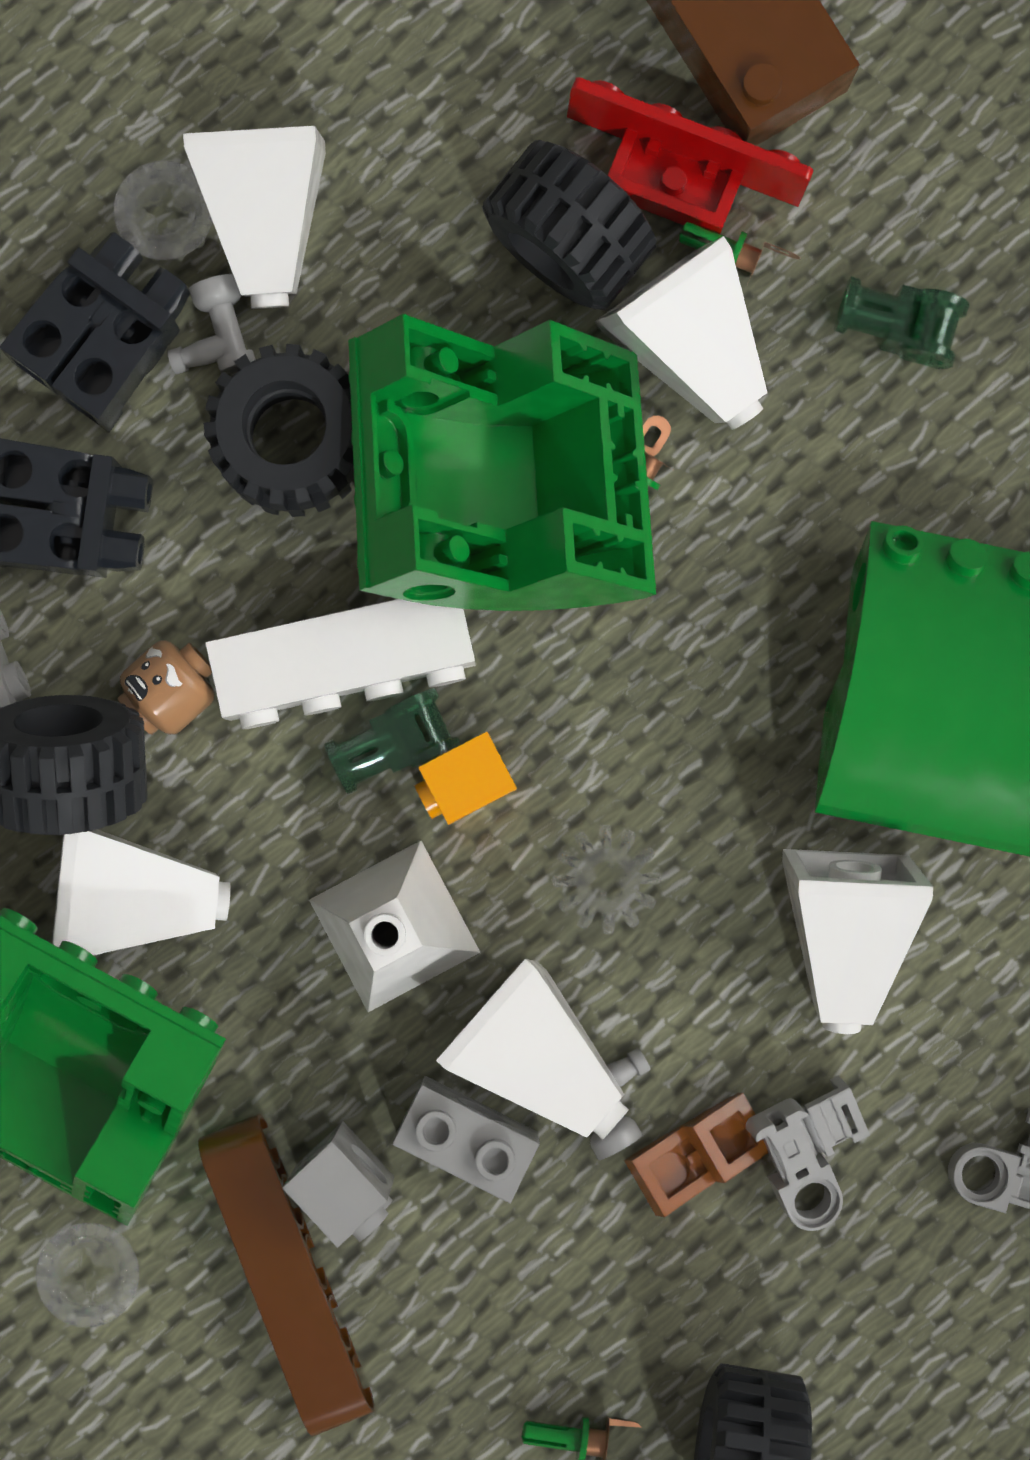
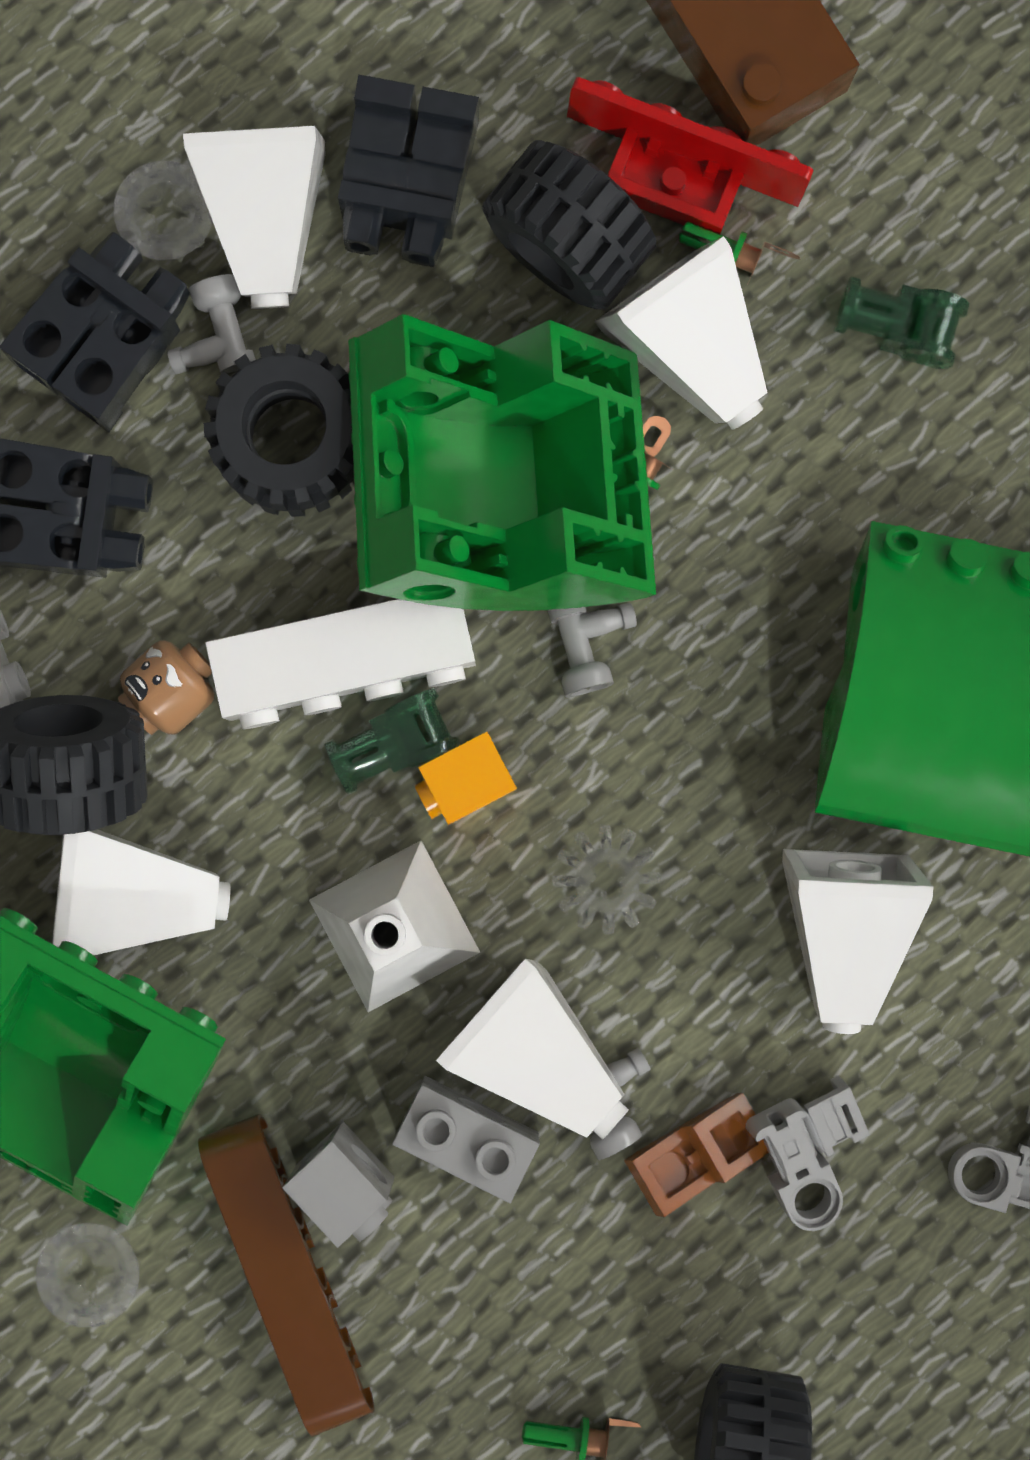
(401, 190): none -> black hips
(576, 629): none -> light grey piece

